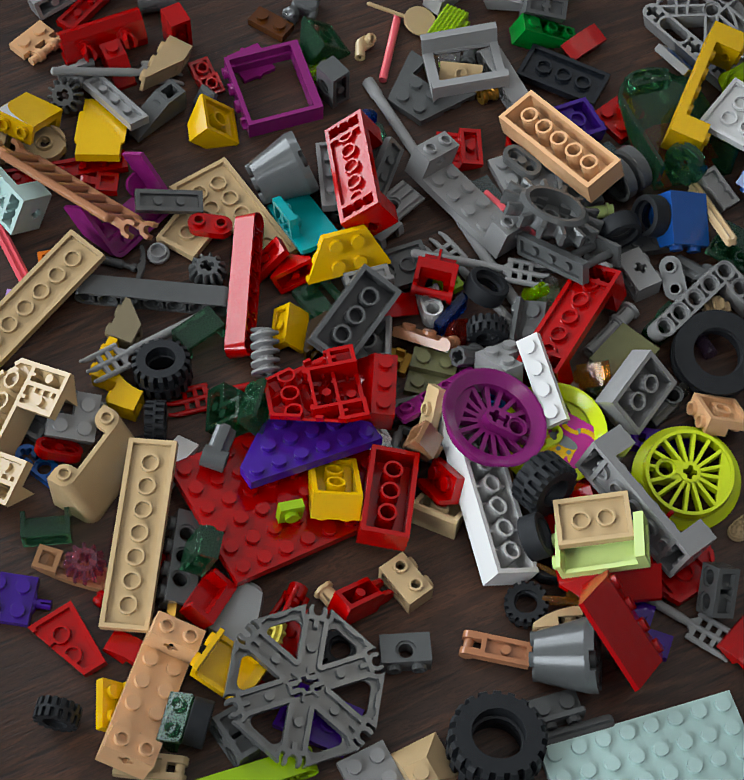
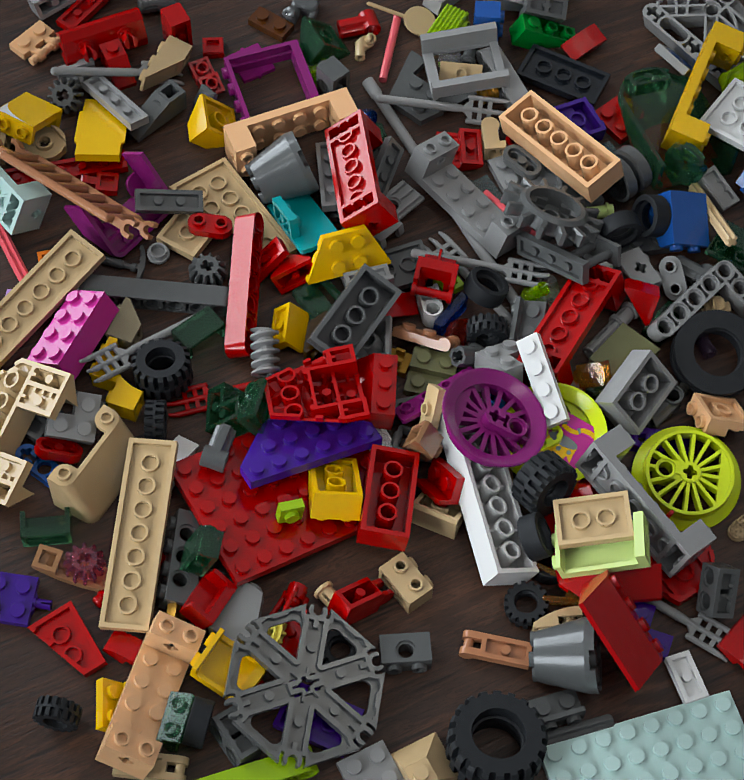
(75, 331): none -> dark pink brick
(213, 47): none -> red tile
(310, 115): none -> light nougat plate
(364, 23): none -> red piece
(467, 109): none -> light grey piece
(489, 12): none -> blue brick
(491, 145): none -> tan leg
(643, 297): none -> red slope
(686, 677): none -> white plate

